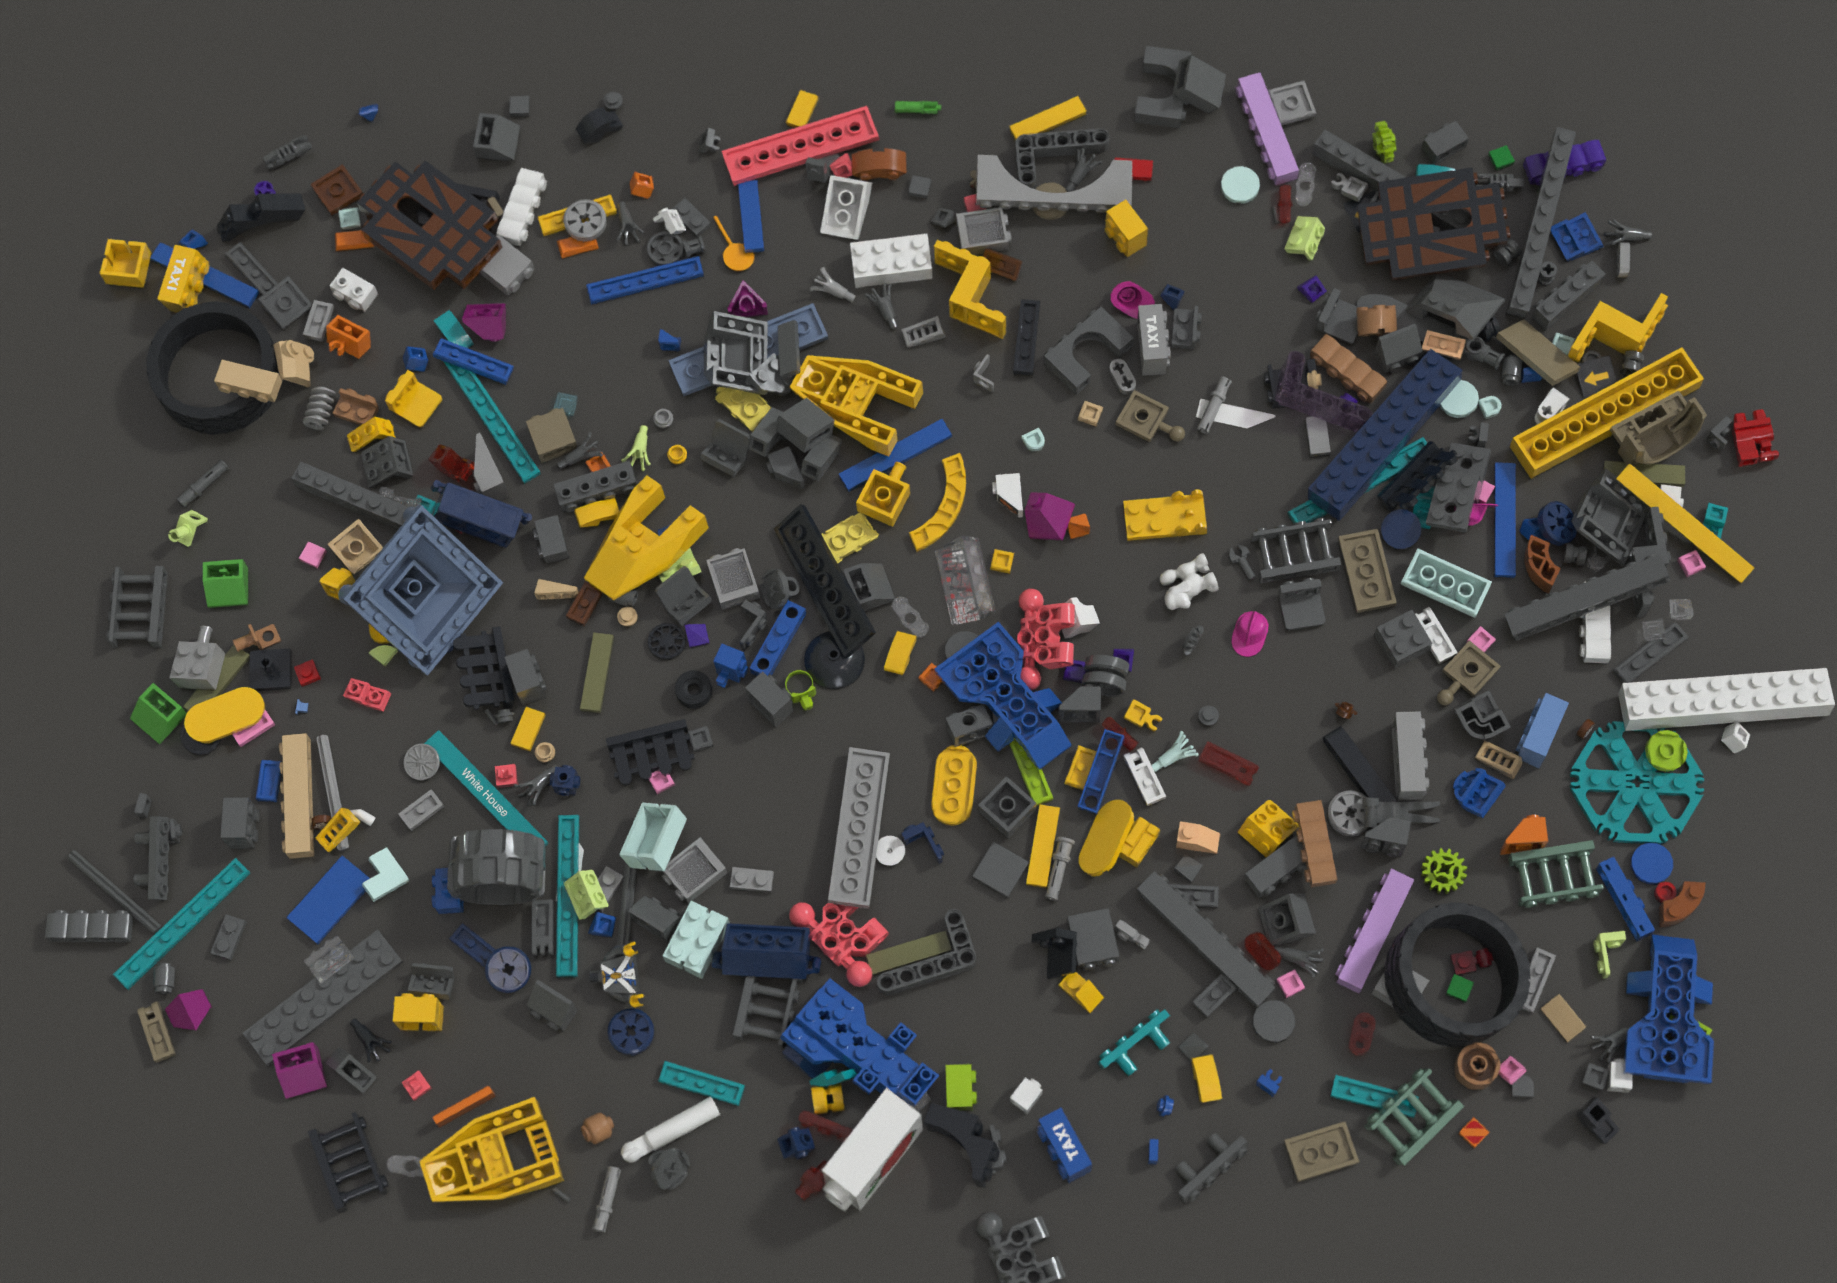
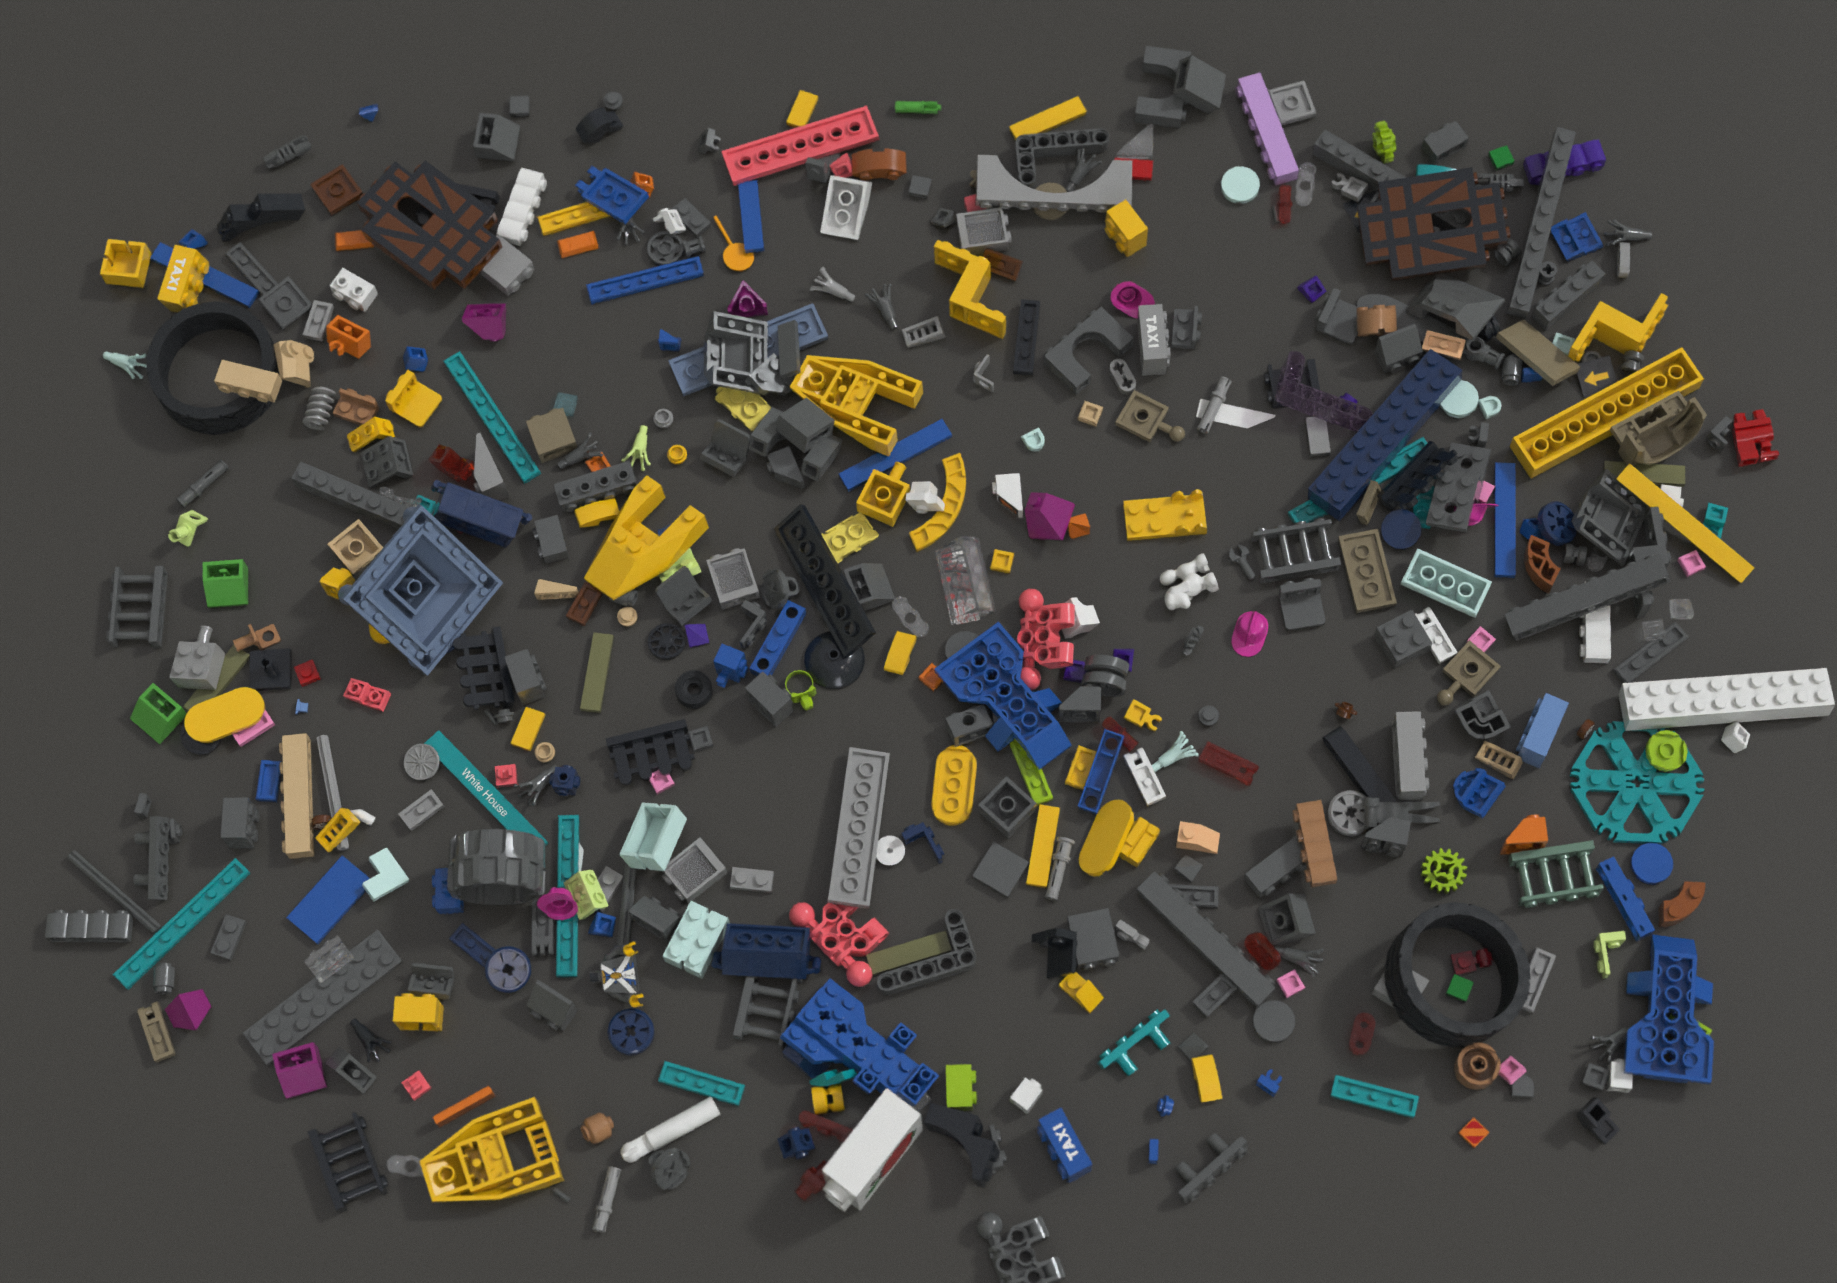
(126, 362): none -> light aqua piece
(264, 187): dark purple wheel -> none
(312, 555): bright pink tile -> none
(349, 218): light aqua tile -> none
(383, 654): yellowish green tile -> none
(453, 330): teal slope -> none
(473, 361): blue tile -> none
(493, 204): dark tan tile -> none
(558, 904): none -> dark pink piece
(581, 210): light grey wheel -> none
(612, 194): none -> blue tile
(891, 260): white brick -> none
(924, 497): none -> white brick
(1140, 146): none -> clear tile
(1172, 296): dark blue slope -> none
(1267, 828): yellow bracket -> none
(1305, 236): yellowish green bracket -> none
(1314, 379): tan plate -> none
(1321, 1151): dark tan plate -> none
(1348, 368): medium nougat brick -> none
(1369, 503): none -> dark tan tile
(1375, 930): lavender brick -> none
(1418, 1137): sand green fence -> none
(1552, 405): white piece -> none
(1563, 1018): tan slope -> none
(1665, 891): red tile -> none

